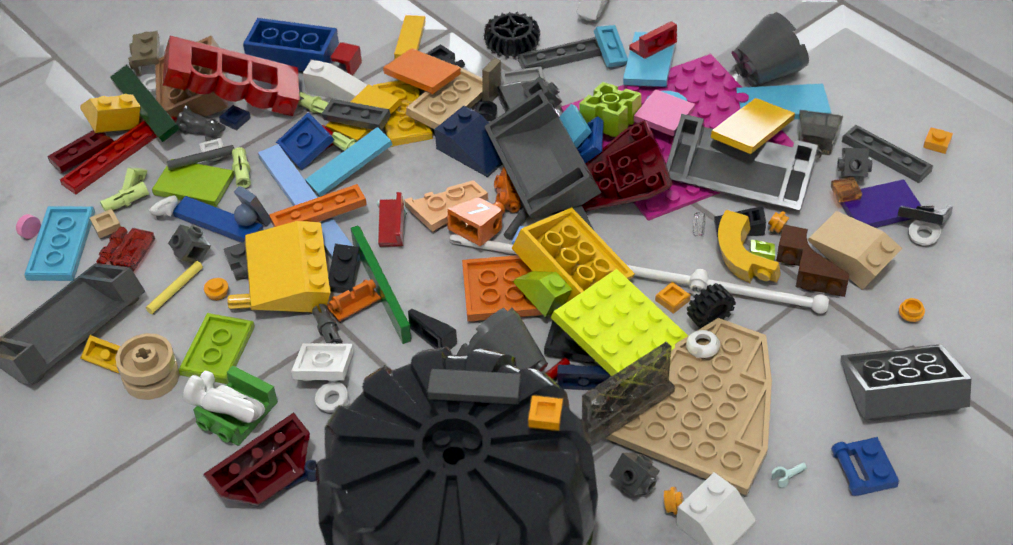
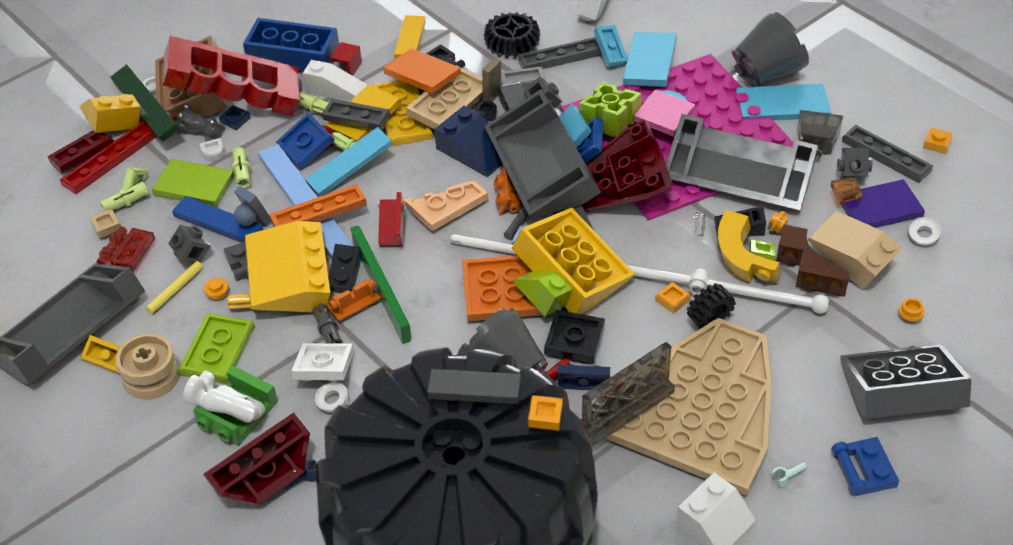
(28, 226): bright pink tile -> none
(59, 243): medium azure tile -> none
(144, 50): dark tan bracket -> none
(164, 206): white piece -> none
(200, 157): dark grey bar -> none
(432, 330): black slope -> none
(476, 220): orange torso -> none
(616, 323): neon yellow plate -> none
(635, 473): dark grey brick -> none
(655, 40): red panel -> none
(672, 500): light orange plate -> none
(702, 351): white piece -> none
(752, 125): yellow tile -> none
(926, 213): black tile -> none

